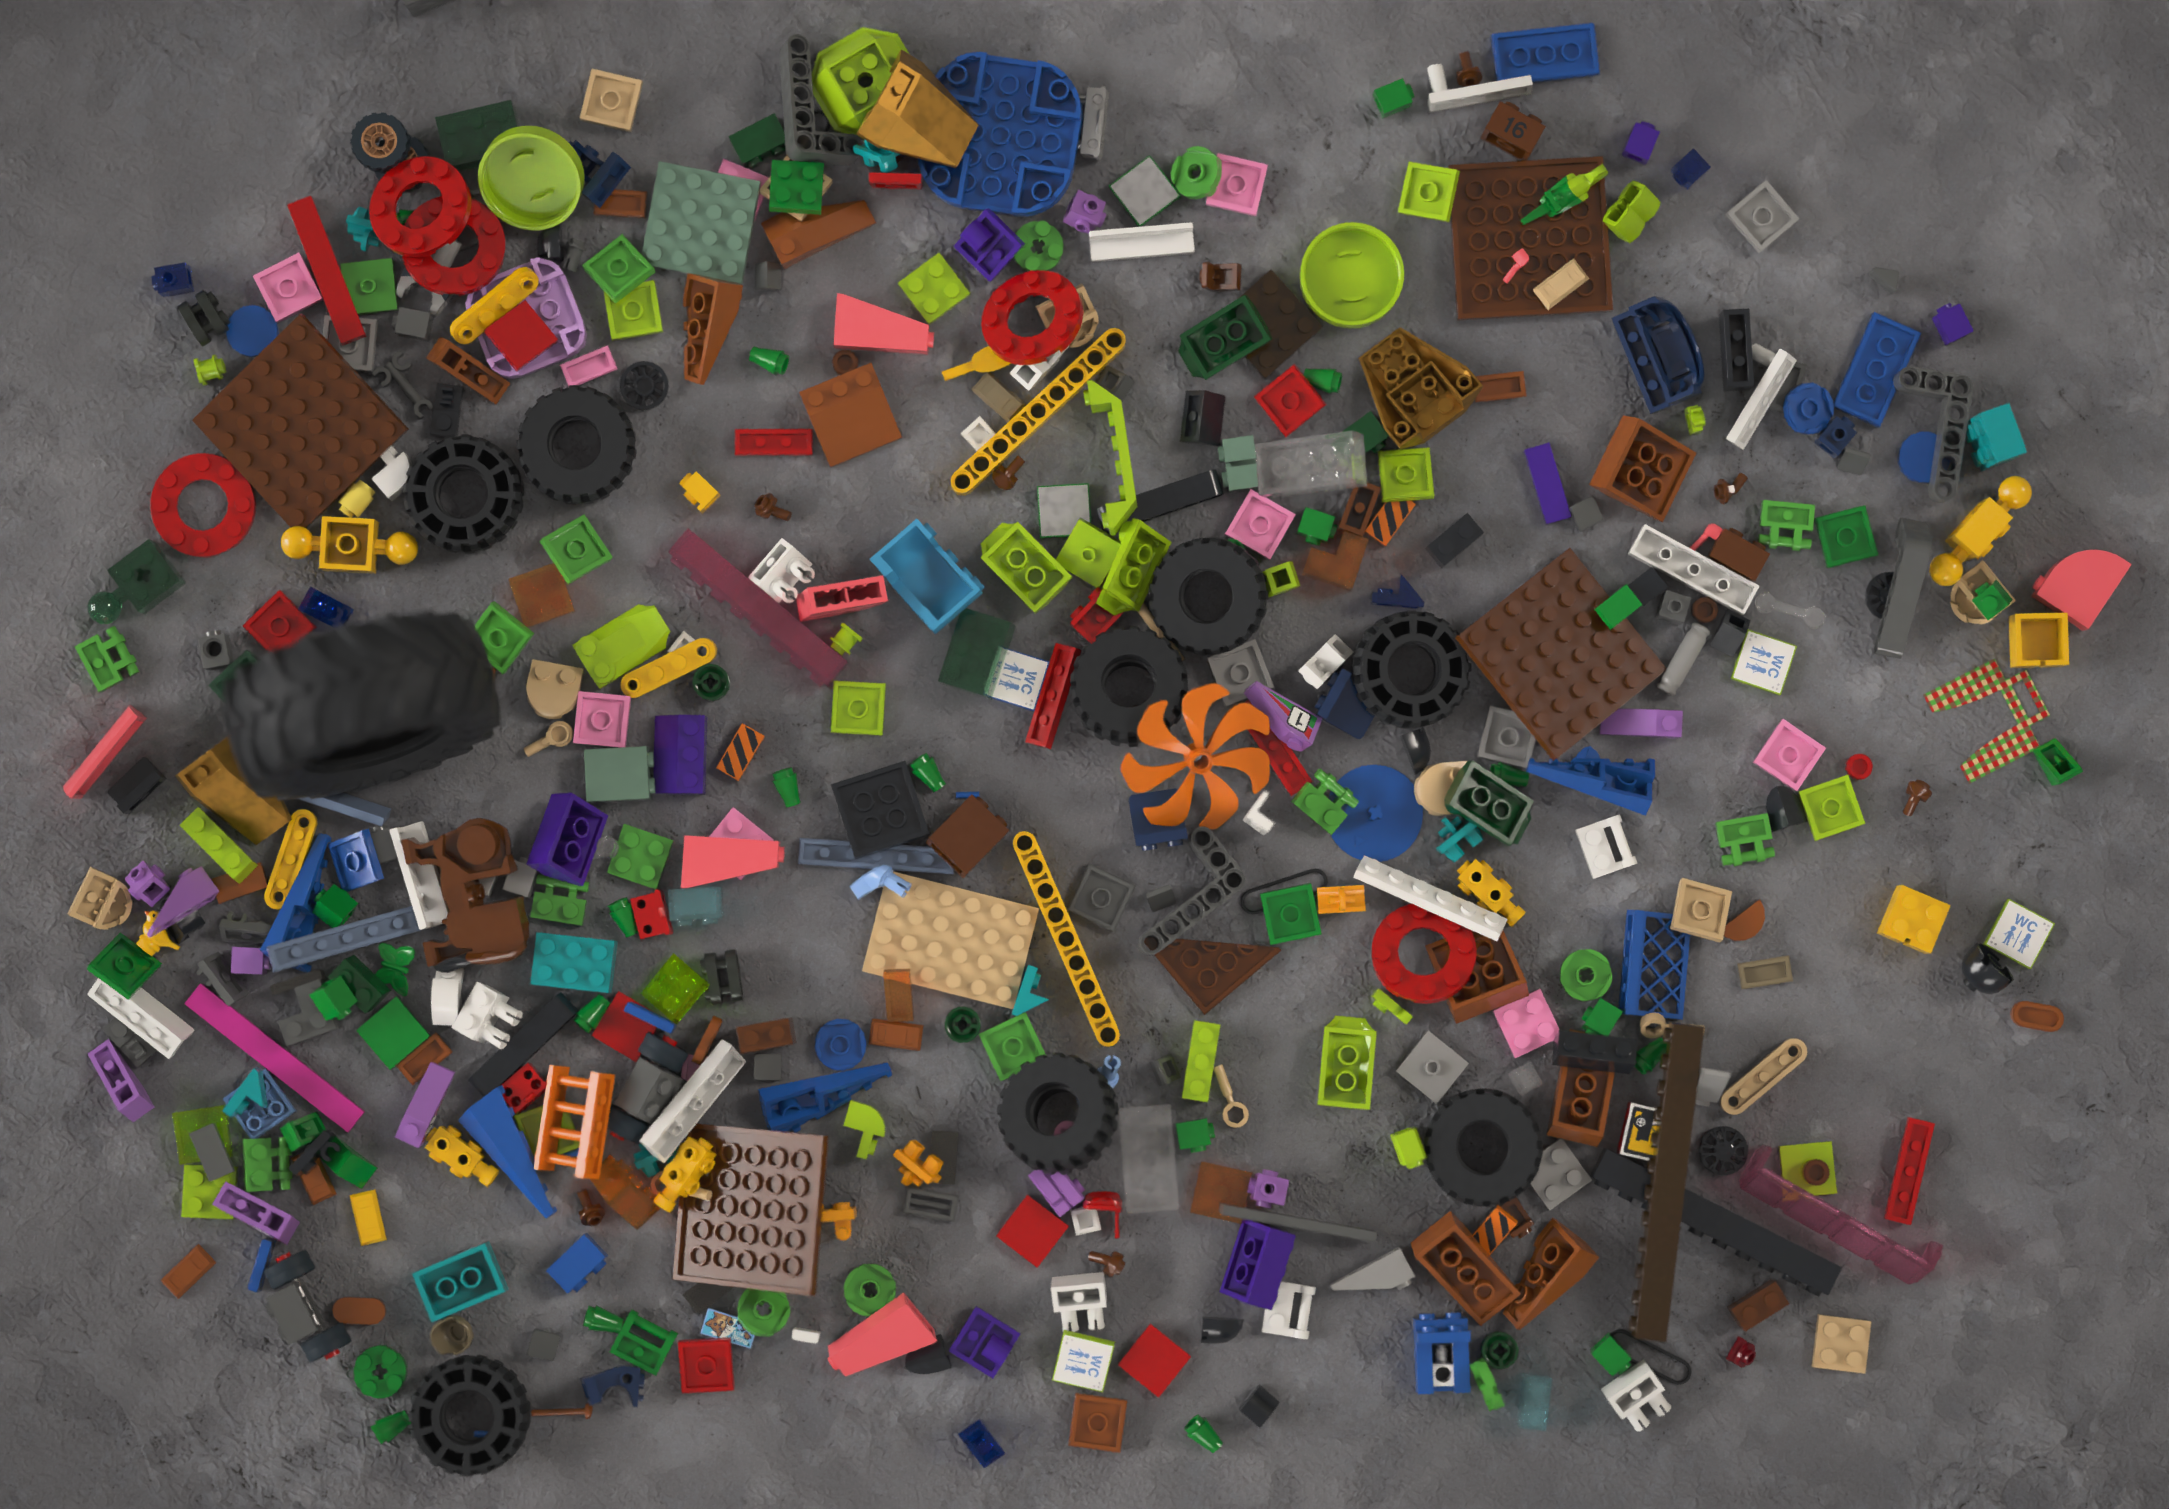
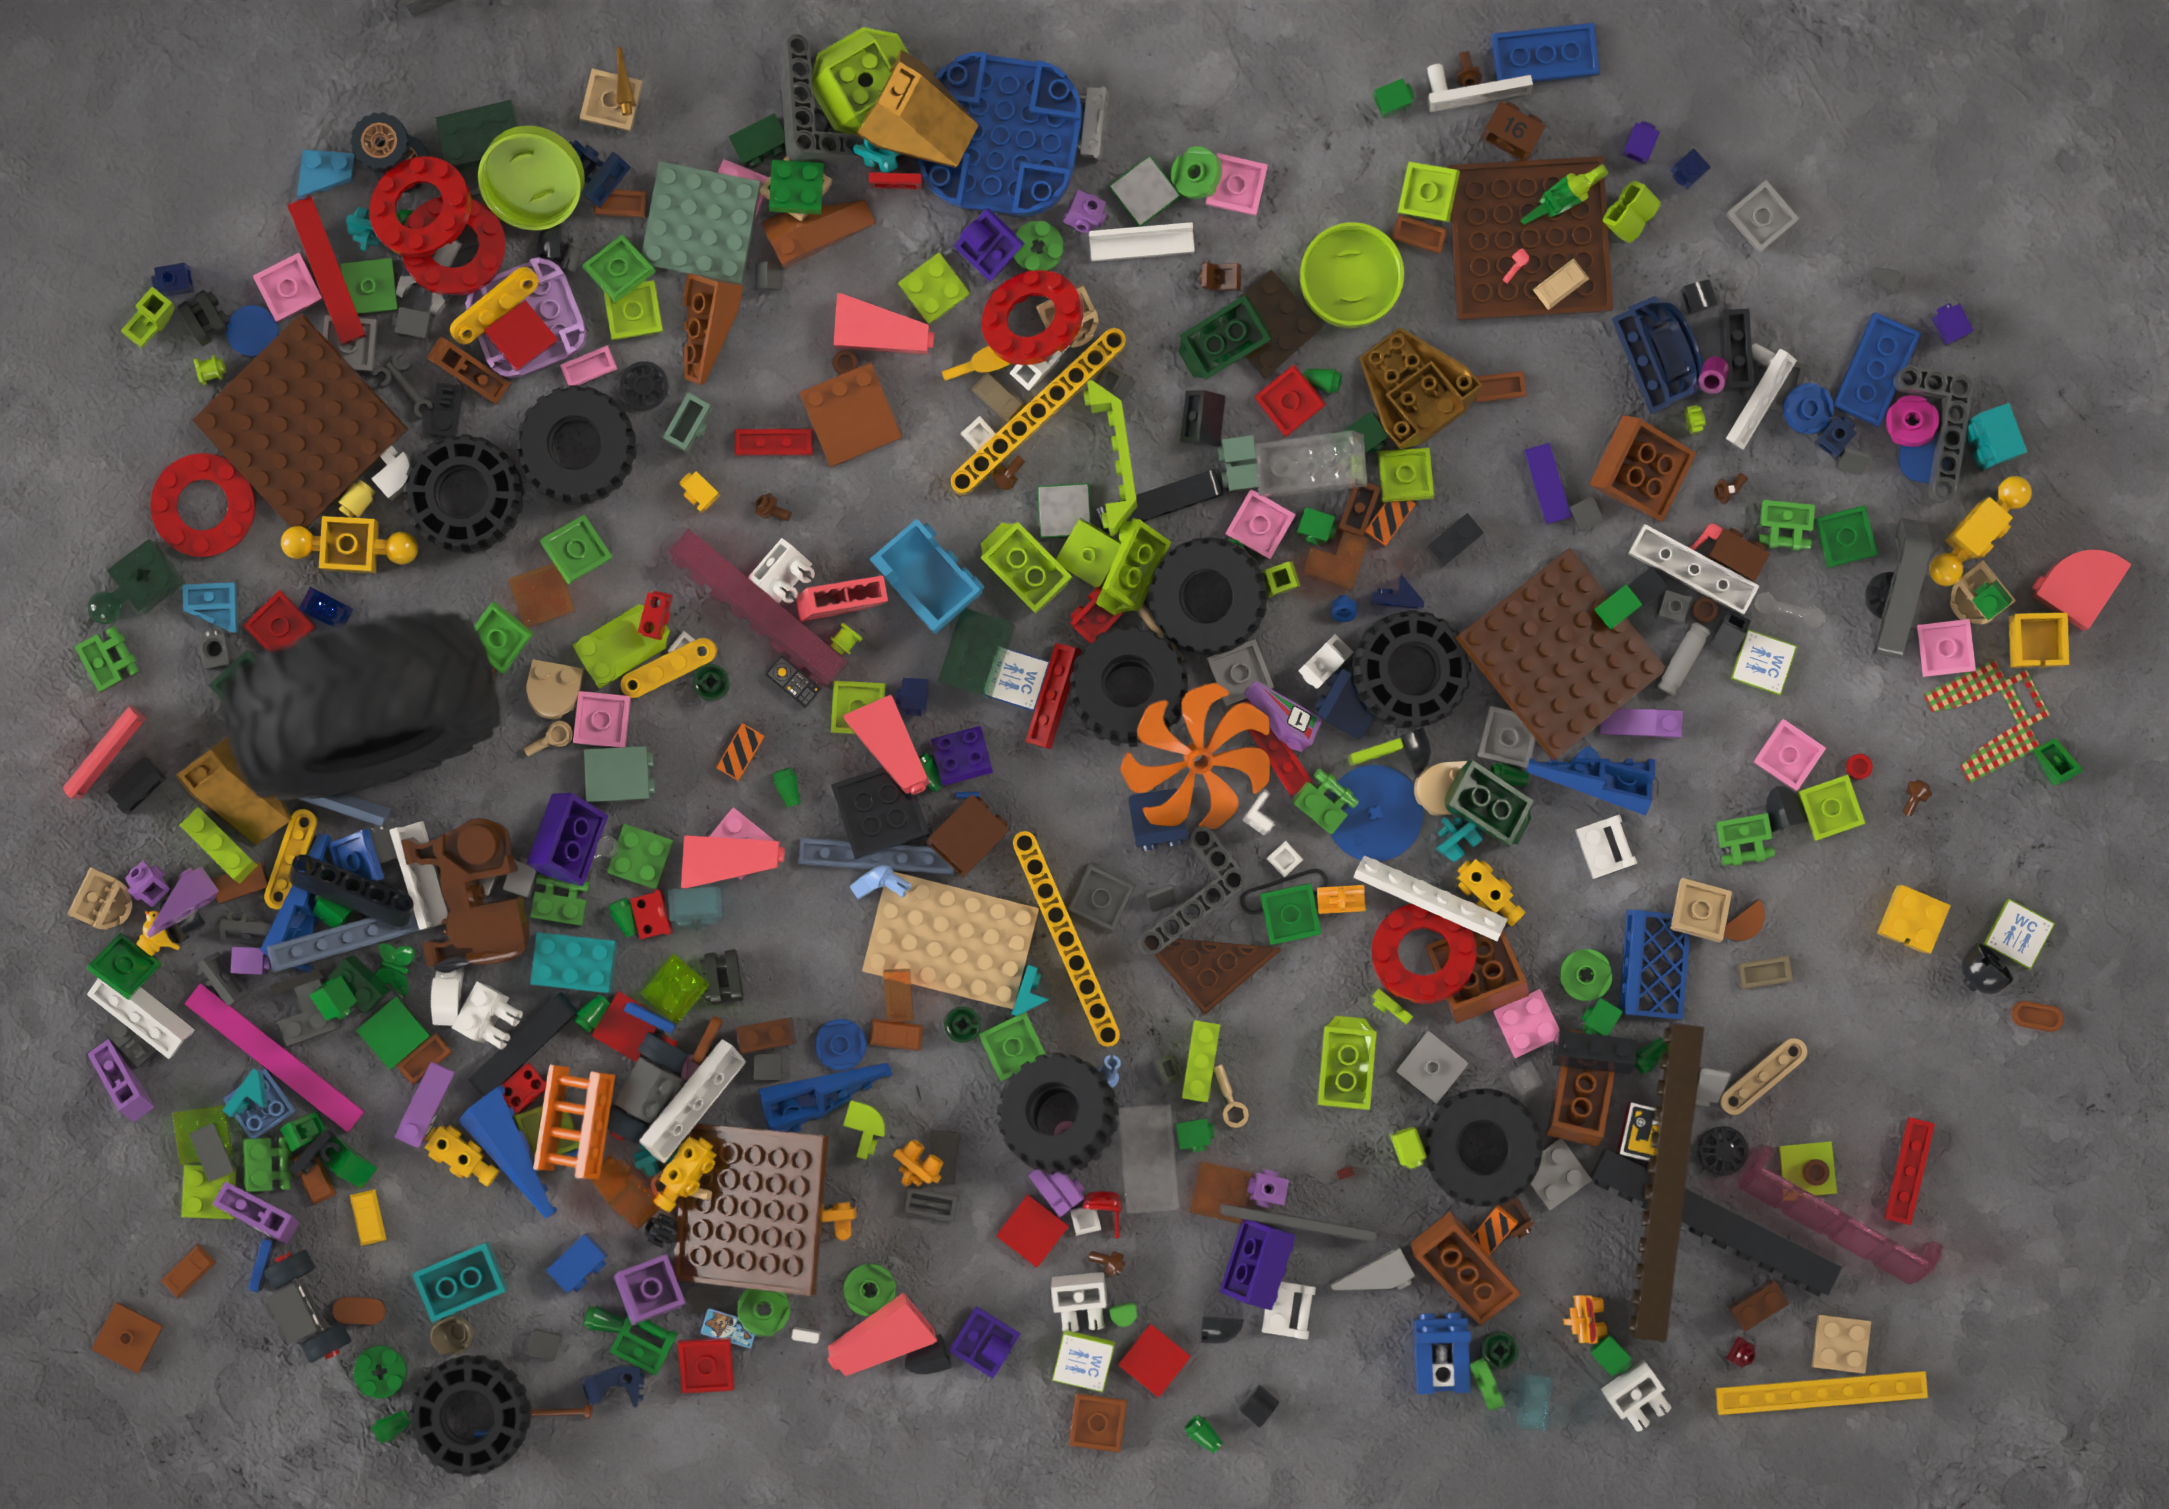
(127, 1337): none -> dark orange plate
(151, 316): none -> lime brick
(213, 603): none -> dark azure wing
(324, 170): none -> dark azure wing
(342, 881): none -> black beam
(591, 1214): reddish brown plate -> none
(624, 93): none -> pearl gold piece
(649, 1289): none -> medium lavender brick
(655, 614): none -> red piece
(660, 1230): none -> black gear
(680, 754): dark purple slope -> none
(688, 423): none -> sand green brick
(772, 360): green cone -> none
(793, 681): none -> tile
(888, 740): none -> coral slope
(913, 696): none -> clear blue brick
(961, 755): none -> dark purple plate
(981, 1443): clear blue slope -> none
(1123, 1314): none -> bright green brick
(1284, 859): none -> white tile
(1343, 609): none -> blue tile
(1345, 1172): none -> clear red piece
(1375, 752): none -> lime tile
(1419, 234): none -> dark orange tile
(1554, 1268): dark orange wedge -> none
(1583, 1319): none -> light orange hips
(1657, 1031): tan piece -> none
(1662, 1351): black piece -> none
(1699, 296): none -> black brick
(1713, 375): none -> magenta brick
(1821, 1392): none -> yellow plate
(1909, 435): none -> dark pink plate
(1946, 648): none -> bright pink plate

